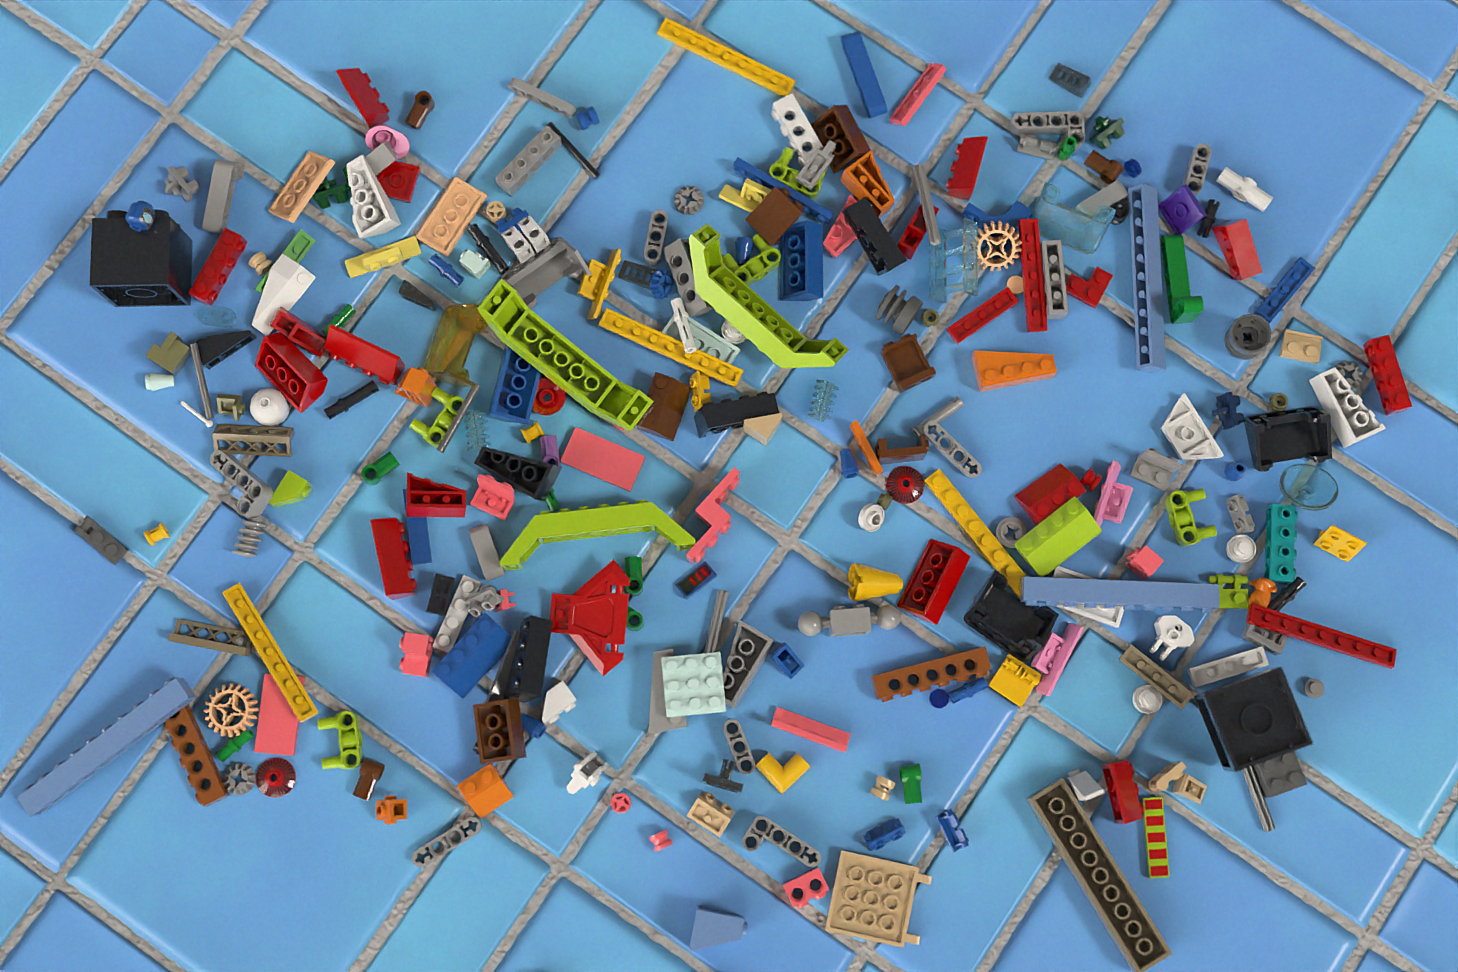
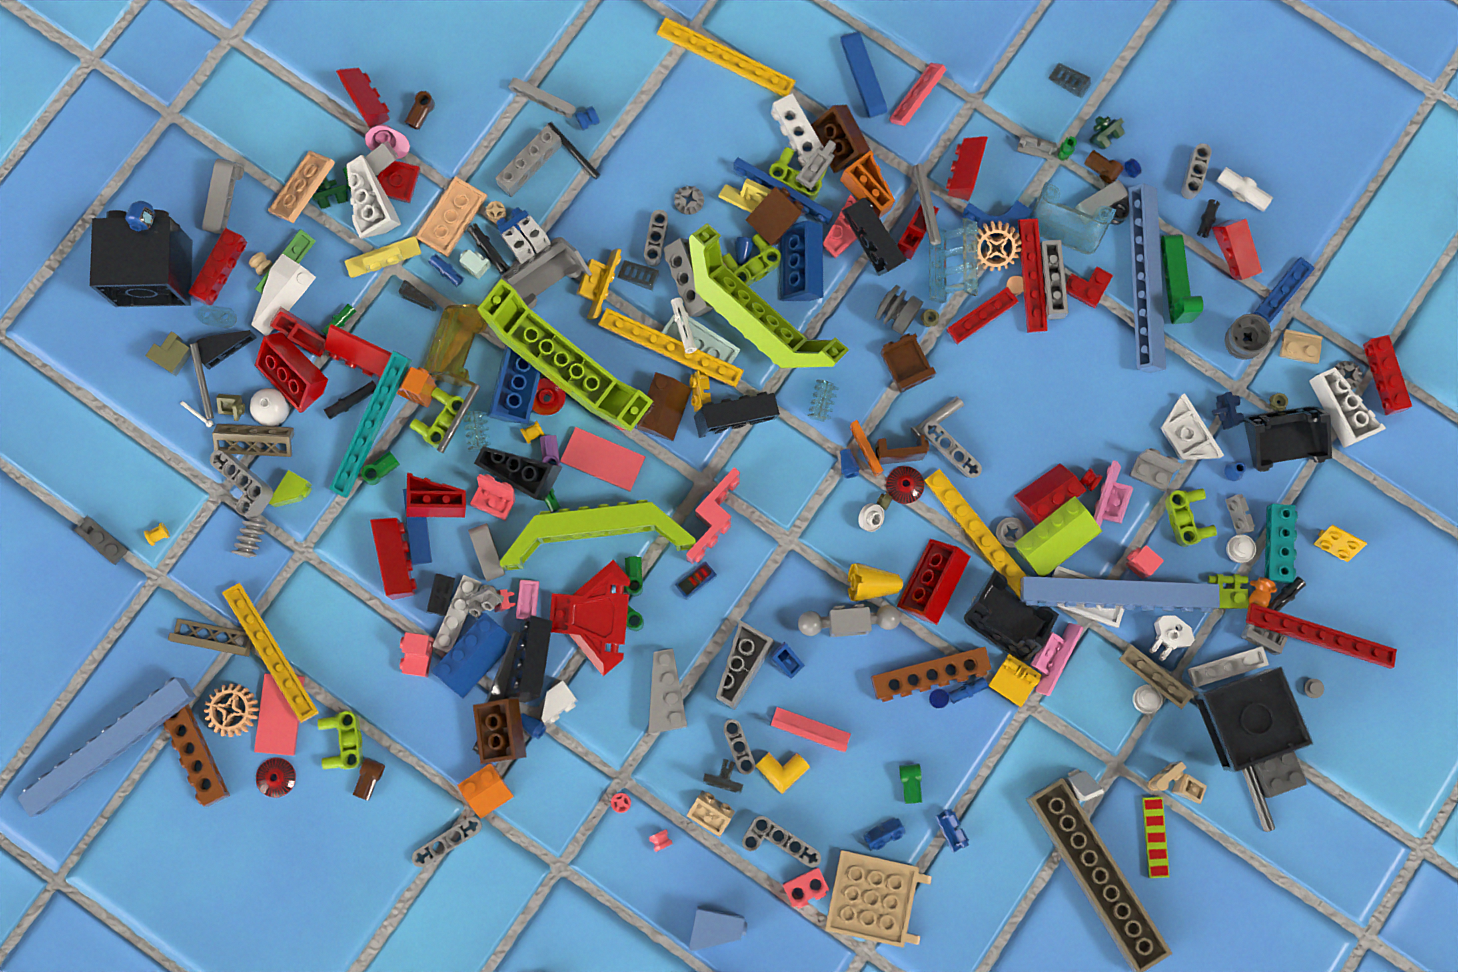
(158, 381): light aqua cone -> none
(177, 185): light grey hips -> none
(234, 744): green pin -> none
(243, 787): light grey gear -> none
(370, 424): none -> teal plate
(391, 809): orange brick -> none
(527, 599): none -> bright pink plate
(585, 773): white hinge -> none
(657, 278): blue gear -> none
(693, 684): light aqua plate -> none
(716, 621): light grey axle -> none
(732, 334): white plate -> none
(763, 427): tan slope -> none
(881, 792): tan wheel -> none
(1007, 369): orange wedge -> none
(1065, 127): light grey beam -> none
(1122, 792): red slope -> none
(1182, 210): dark purple tile -> none
(1308, 487): clear light blue dish -> none

